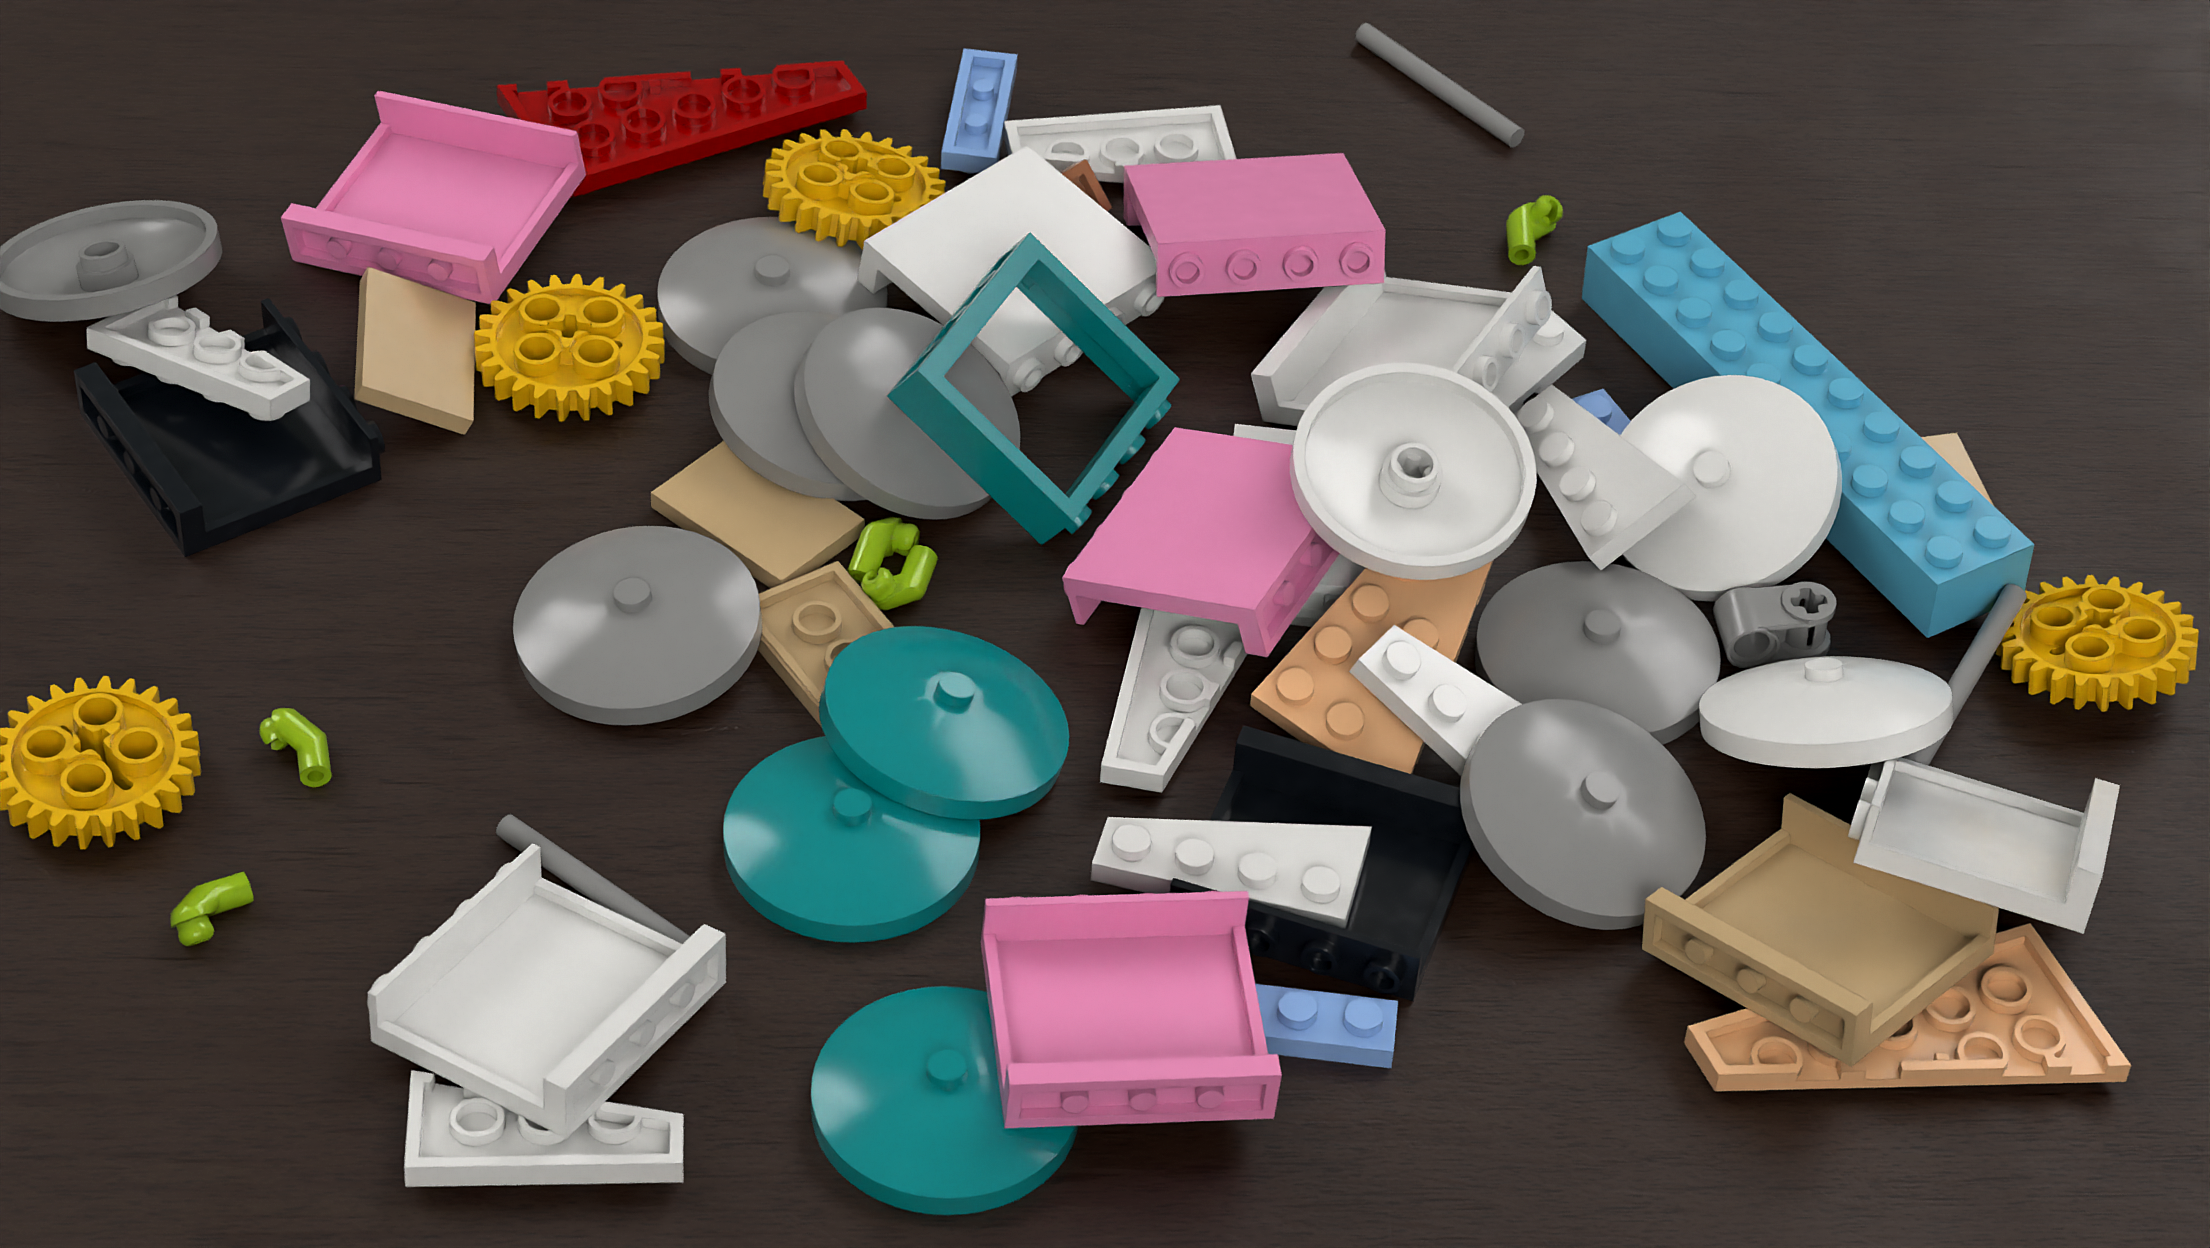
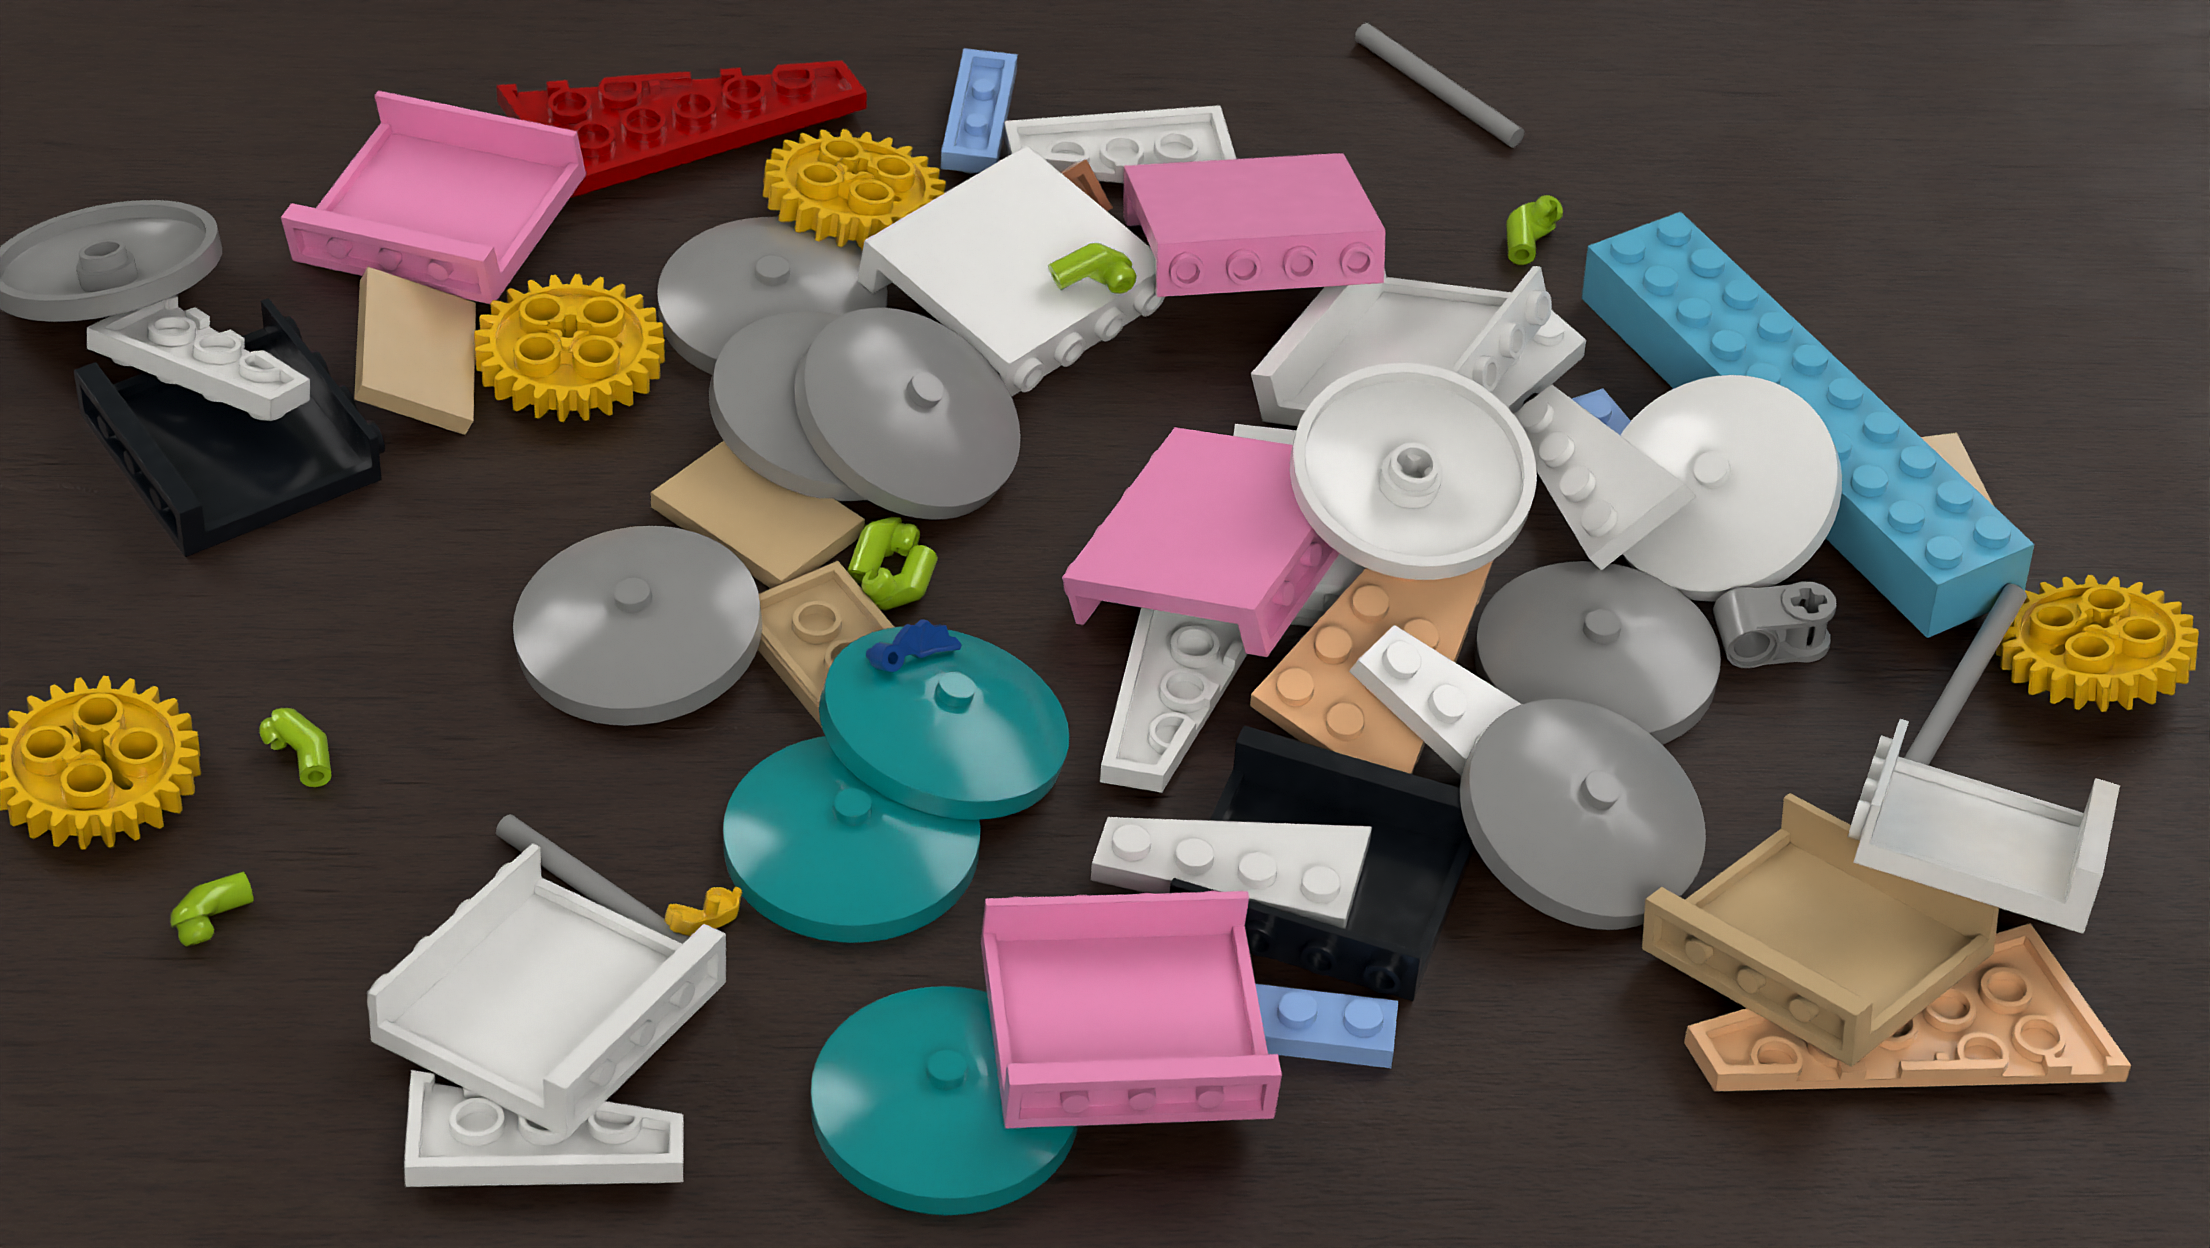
(719, 908): none -> yellow piece
(914, 640): none -> blue piece
(980, 446): teal window -> none
(1097, 263): none -> lime arm
(1826, 712): white dish -> none

